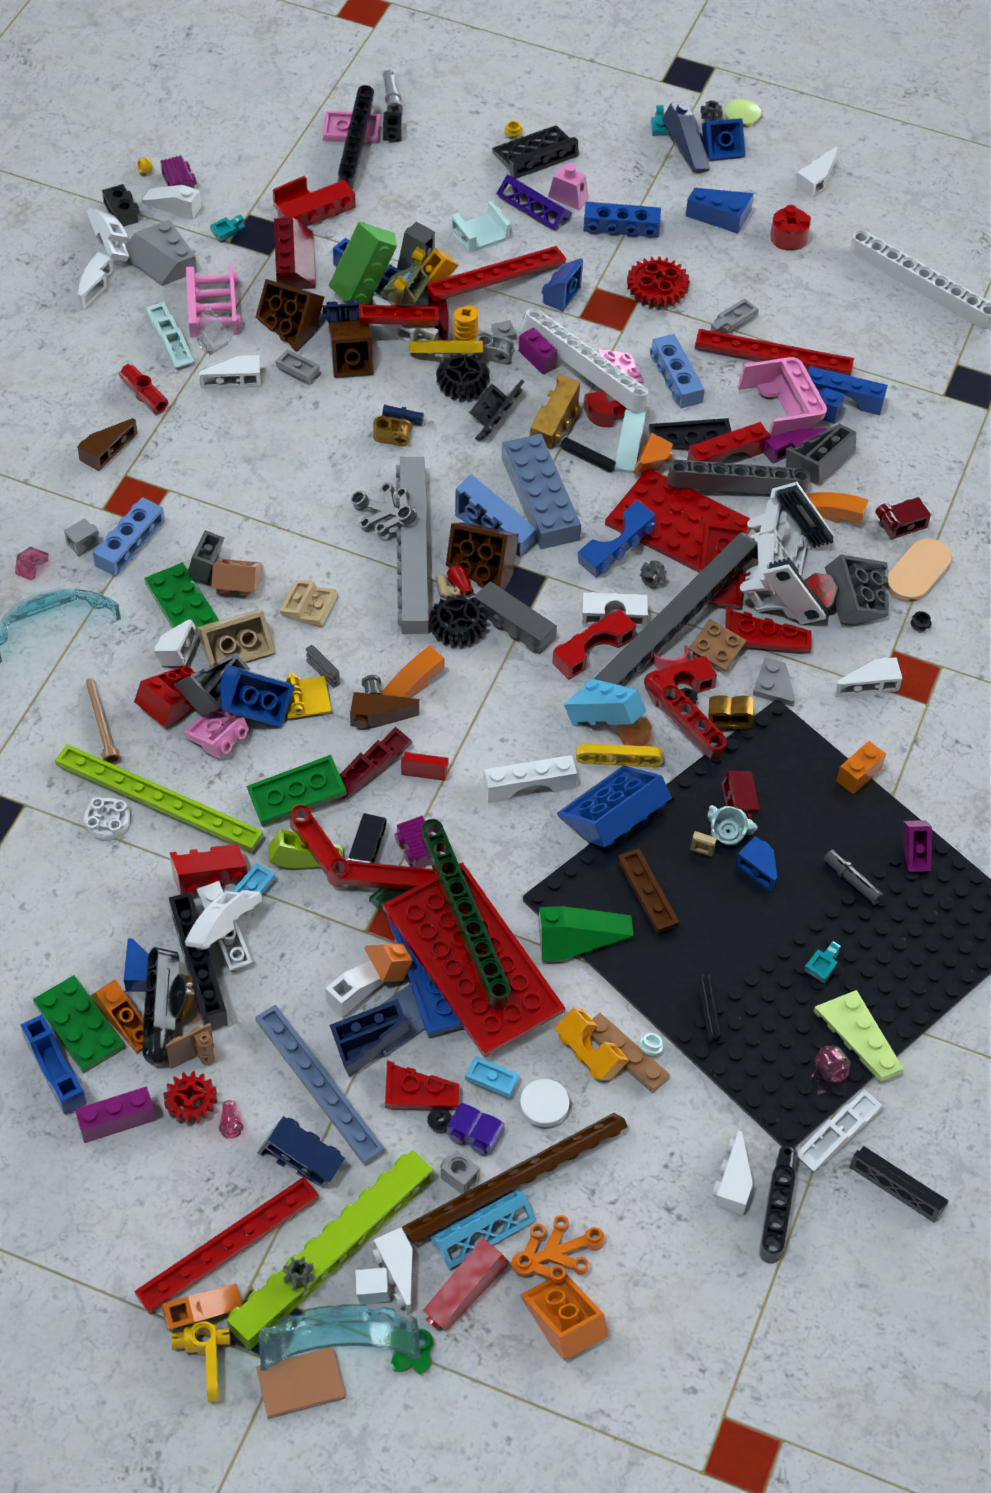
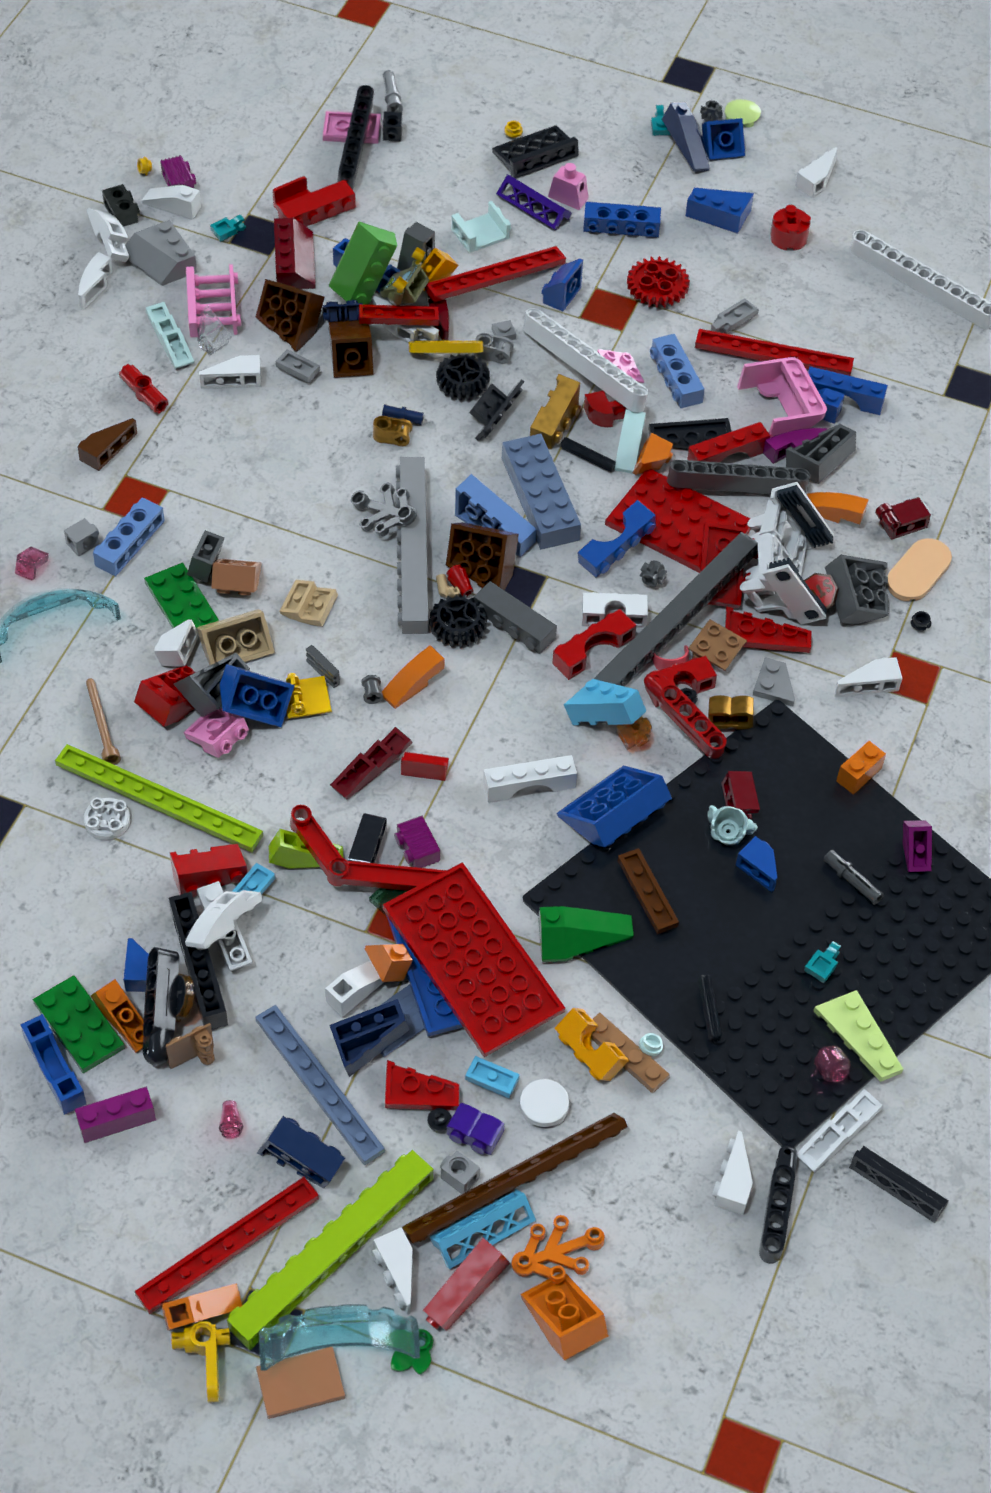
(182, 1091): red gear -> none
(293, 1278): dark grey gear -> none
(304, 785): green plate -> none
(372, 1286): white panel -> none
(378, 710): reddish brown slope -> none
(465, 324): light orange piece -> none
(465, 922): dark green beam -> none
(538, 350): magenta brick -> none
(619, 755): yellow beam -> none
(703, 843): tan tile -> none

